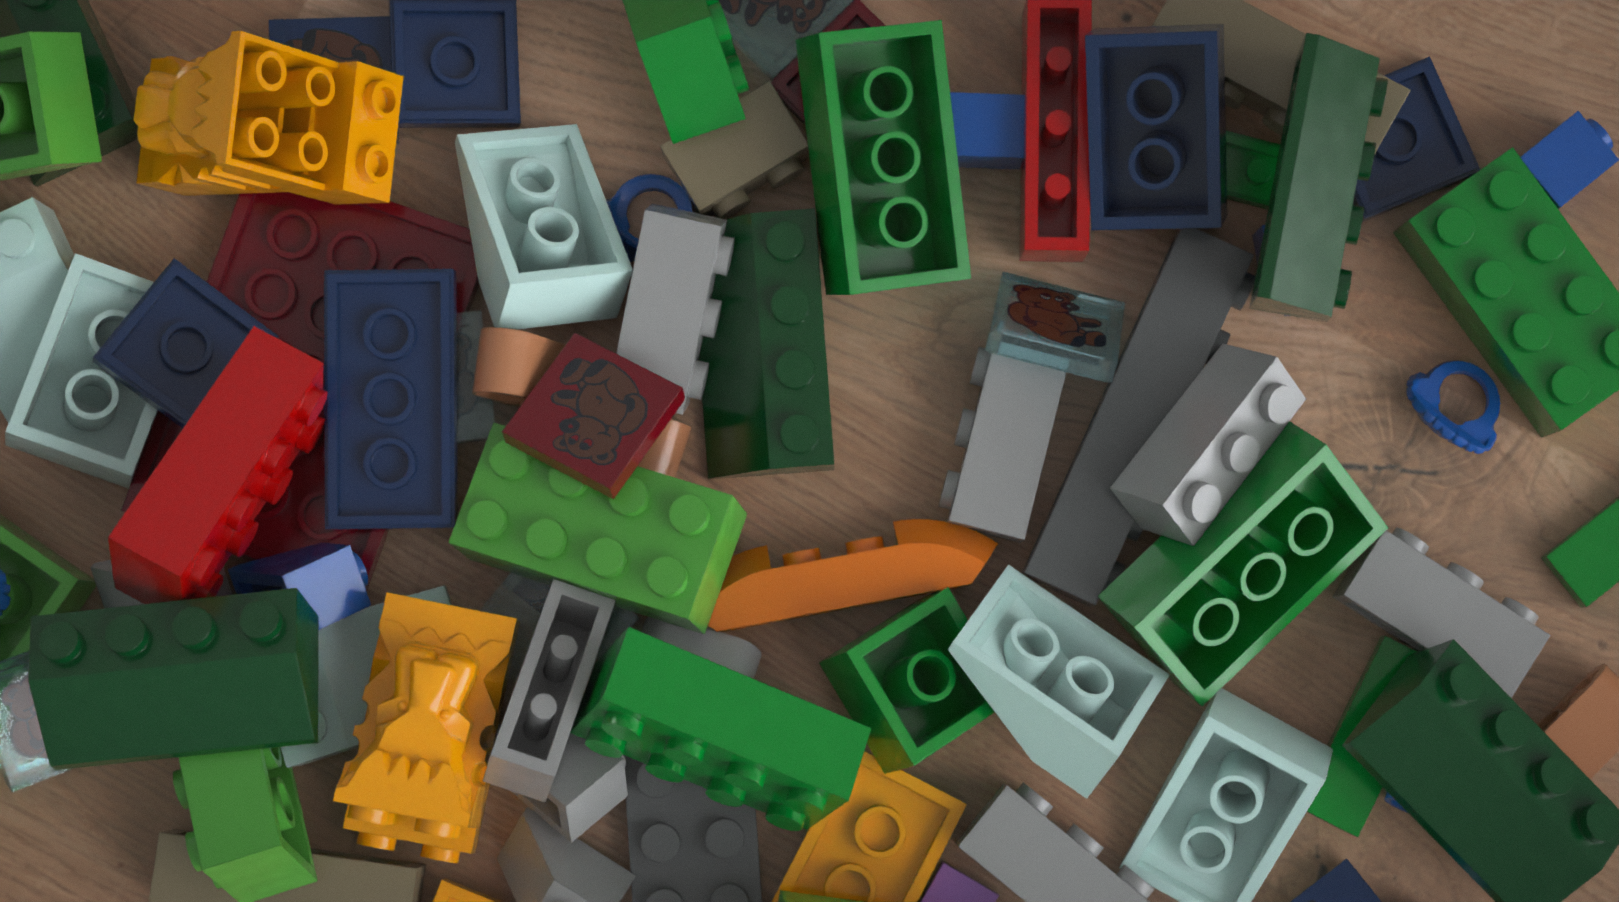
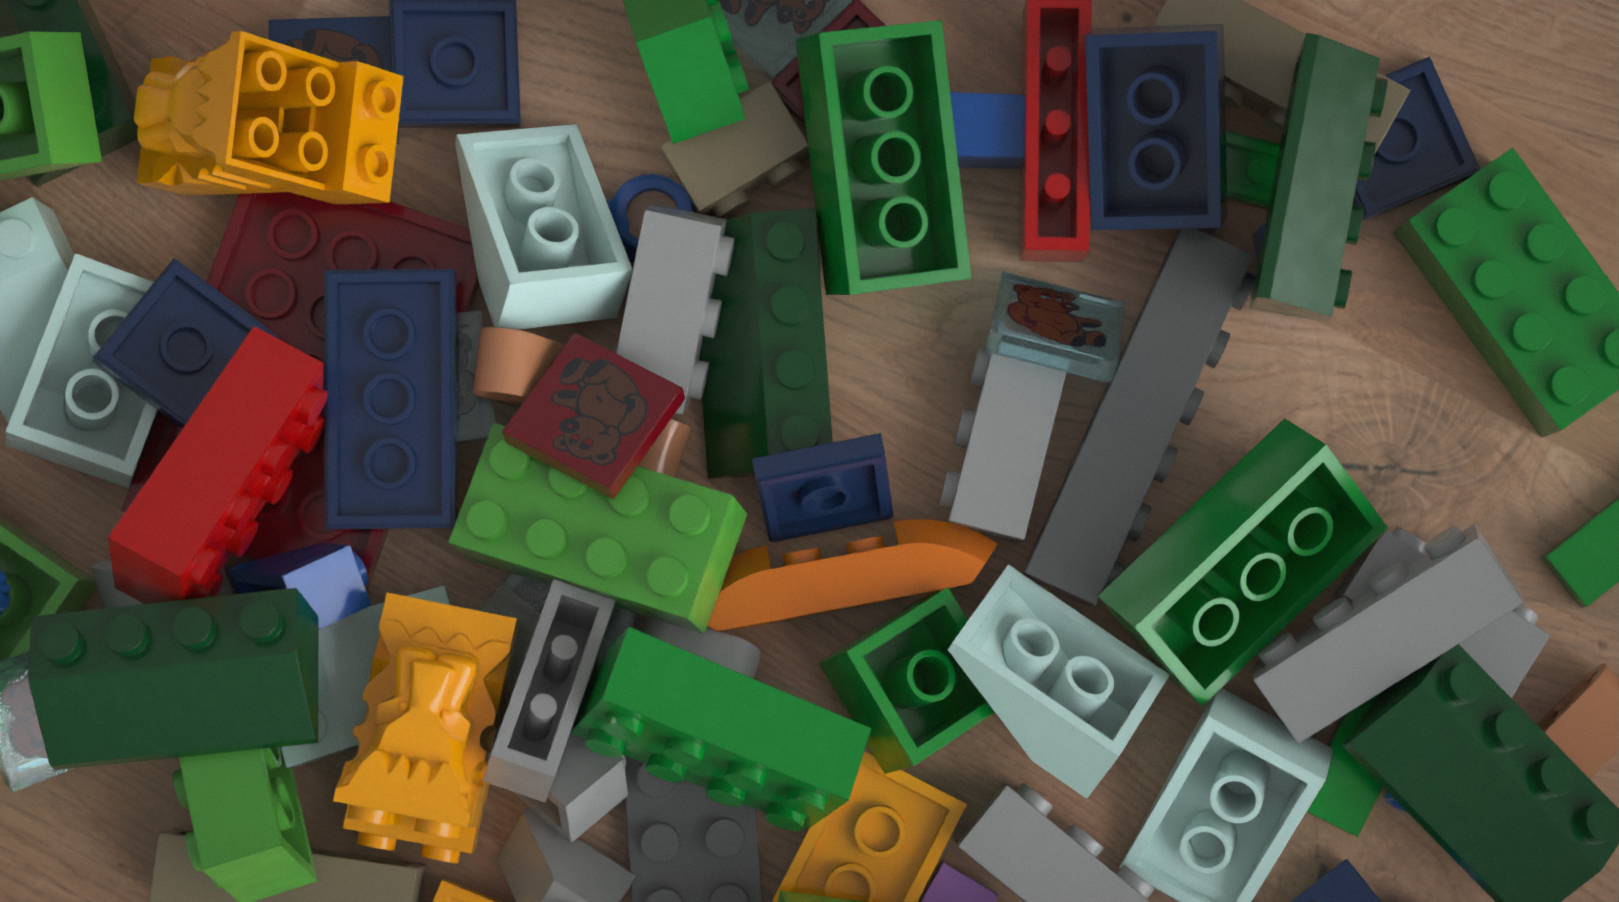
(824, 487): none -> dark blue tile
(1208, 443): light grey brick -> none
(1386, 631): none -> light grey brick
(1424, 395): blue piece -> none
(1570, 158): blue brick -> none

